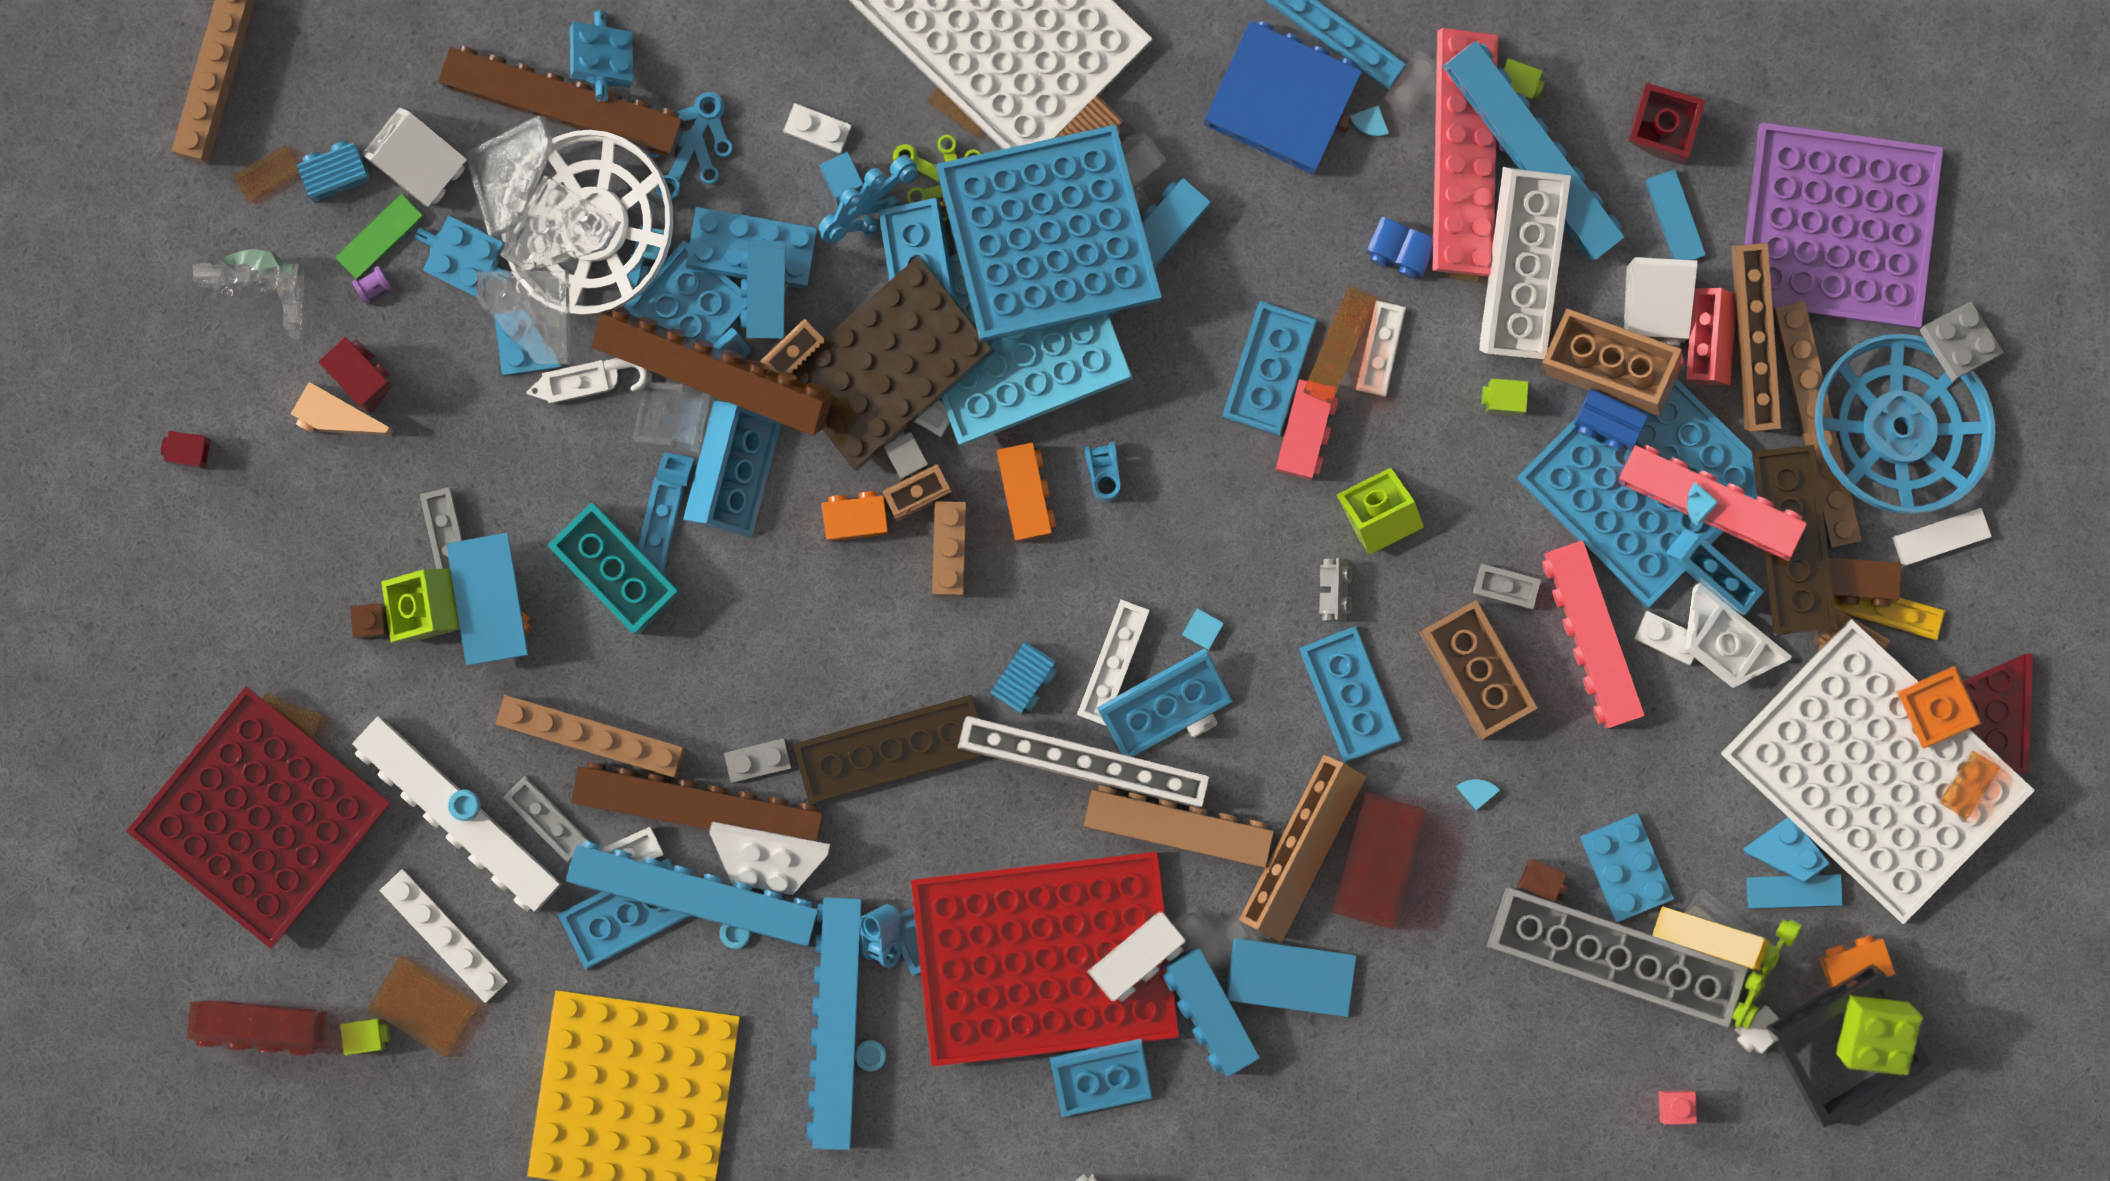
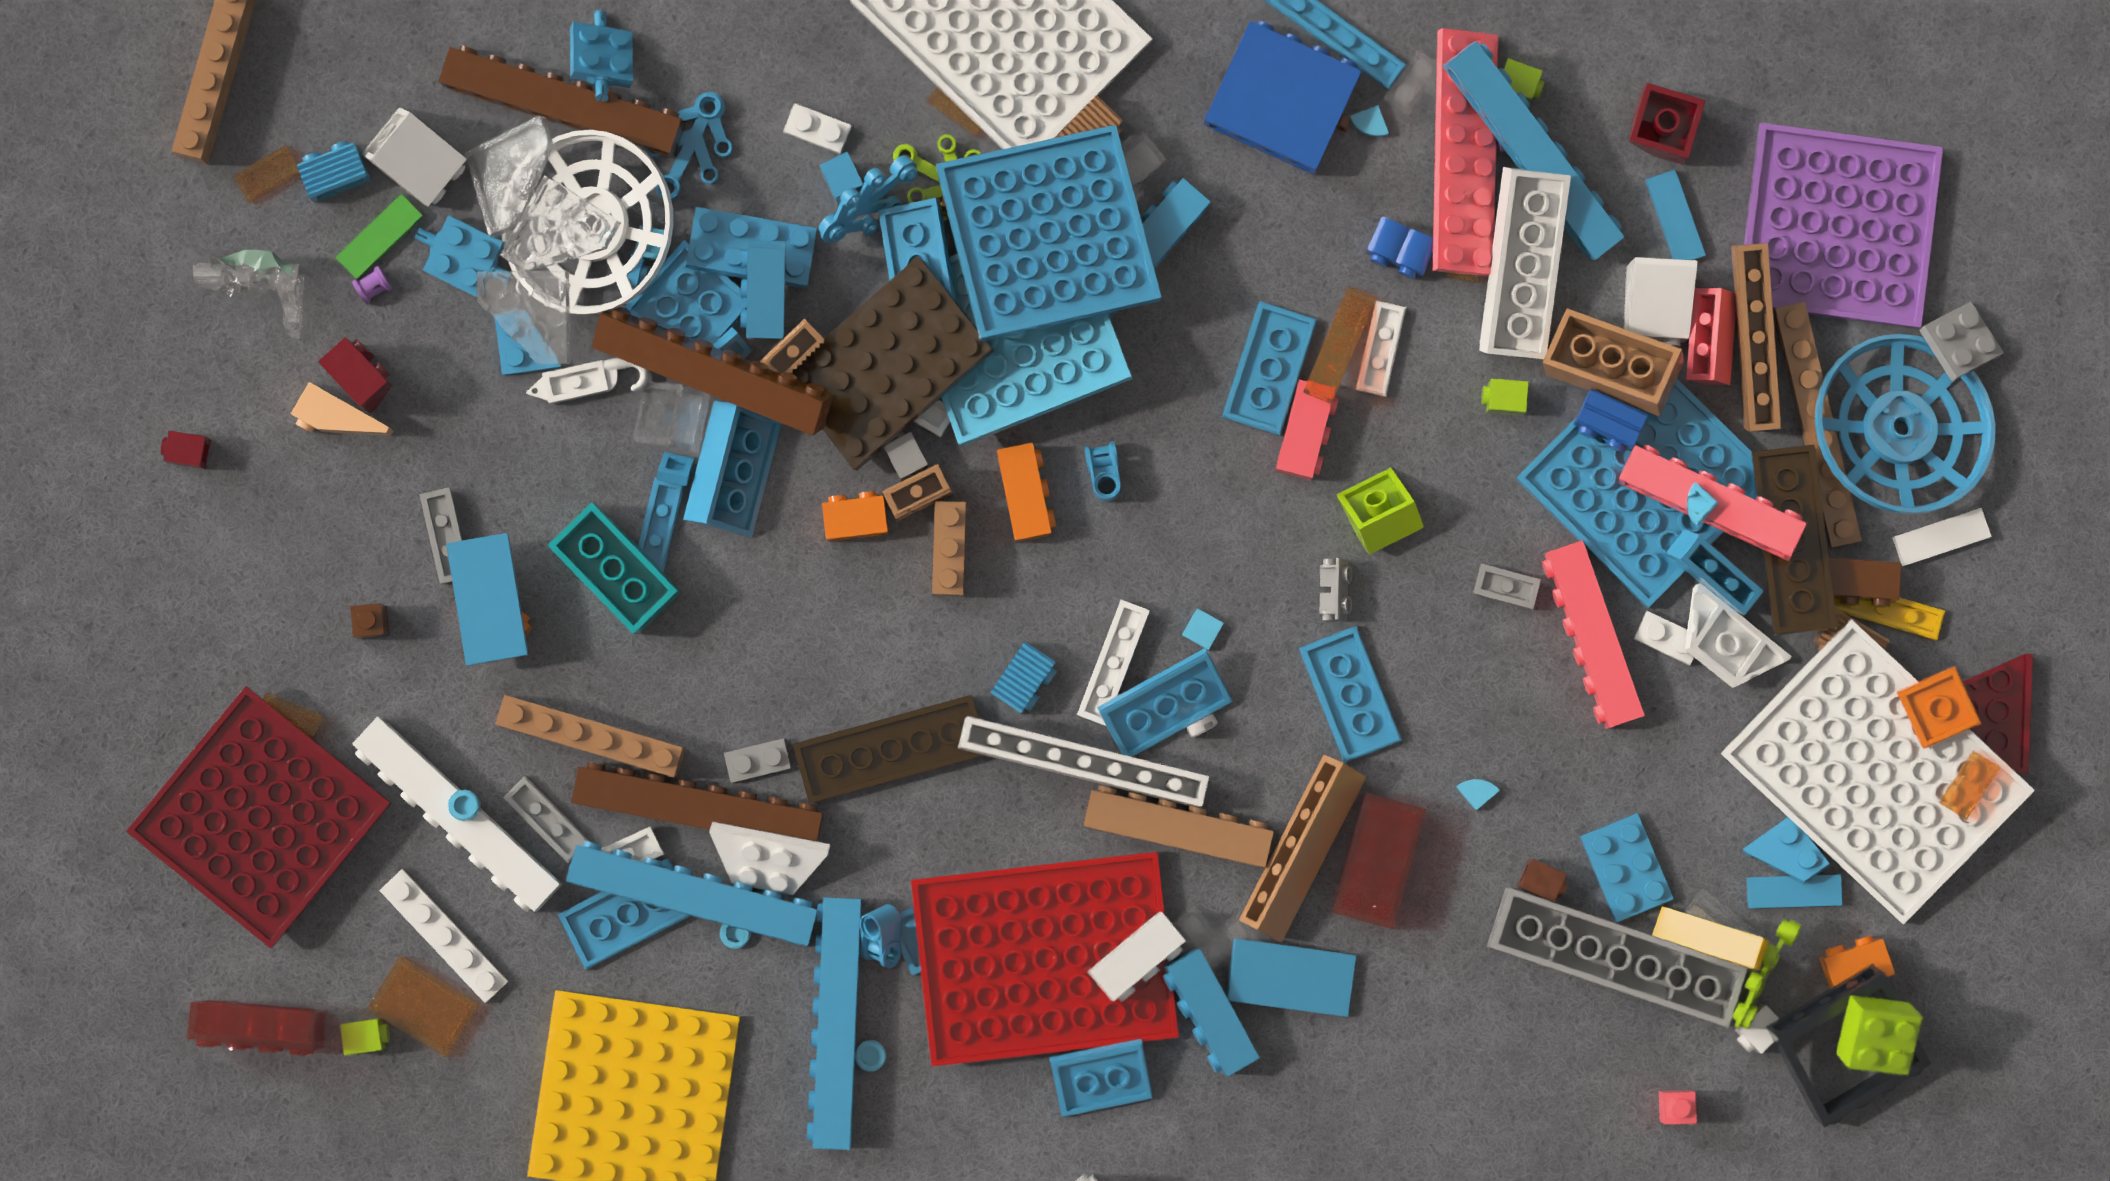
(420, 605): lime brick -> none
(1478, 670): medium nougat brick -> none

